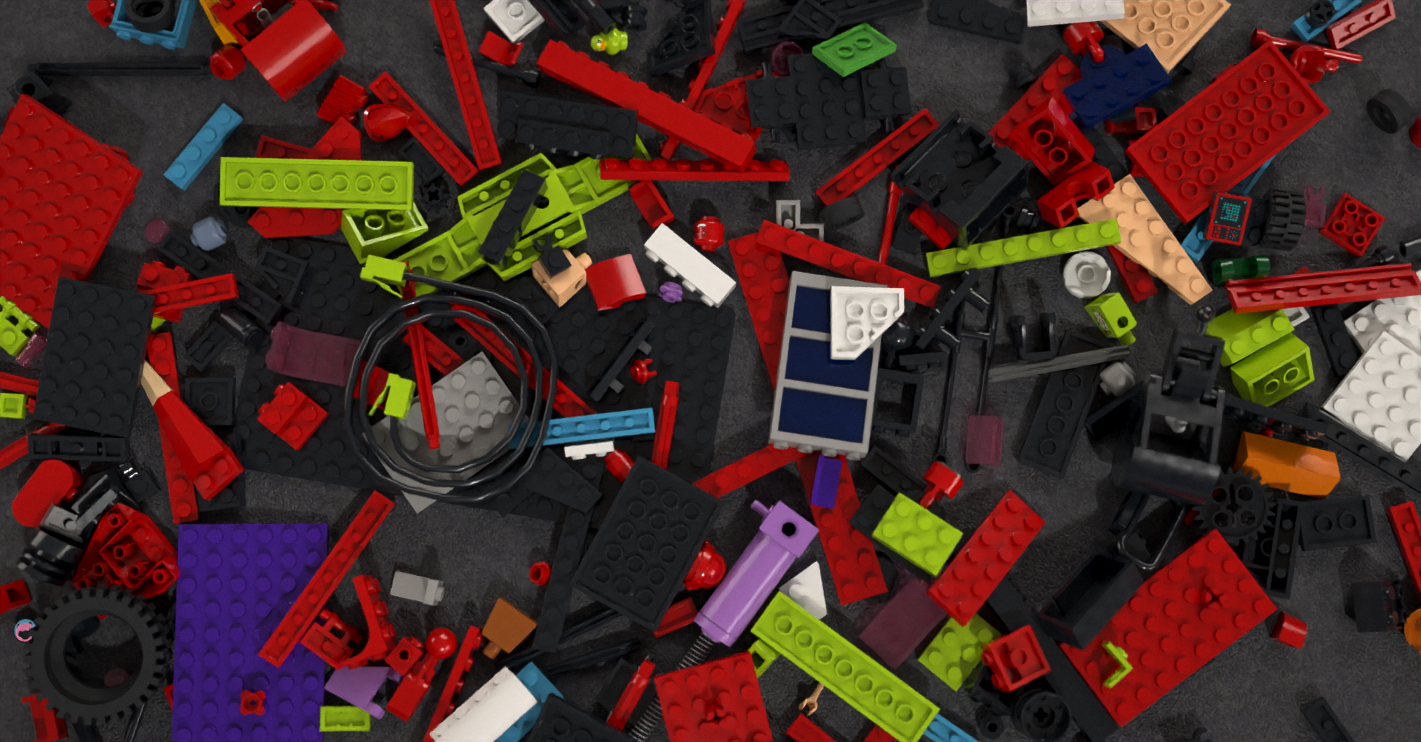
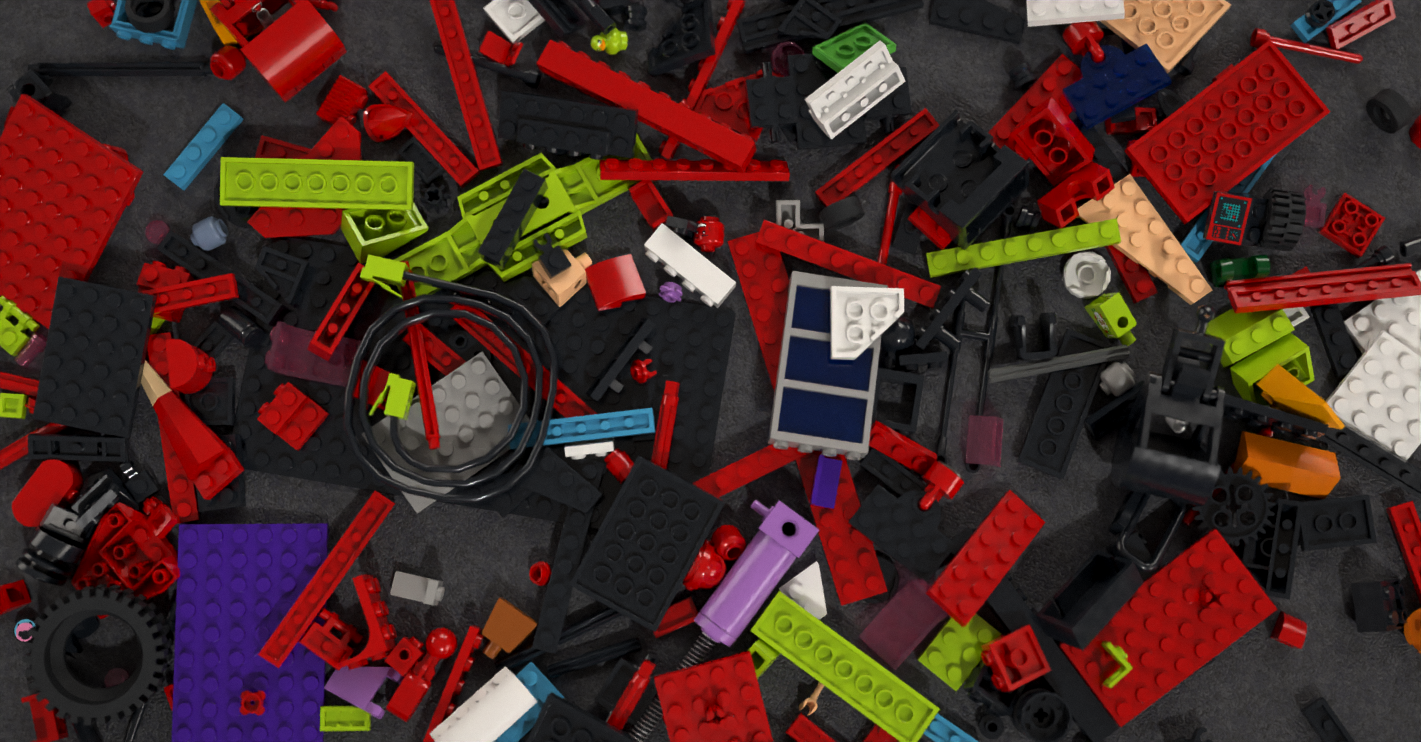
(161, 517): none -> red plate
(188, 366): none -> red brick
(340, 315): none -> red brick
(682, 226): none -> black plate
(728, 542): none -> red head
(854, 90): none -> white brick
(901, 448): none -> red plate
(917, 535): lime brick -> none
(1294, 397): none -> light orange slope
(1311, 63): red hair -> none

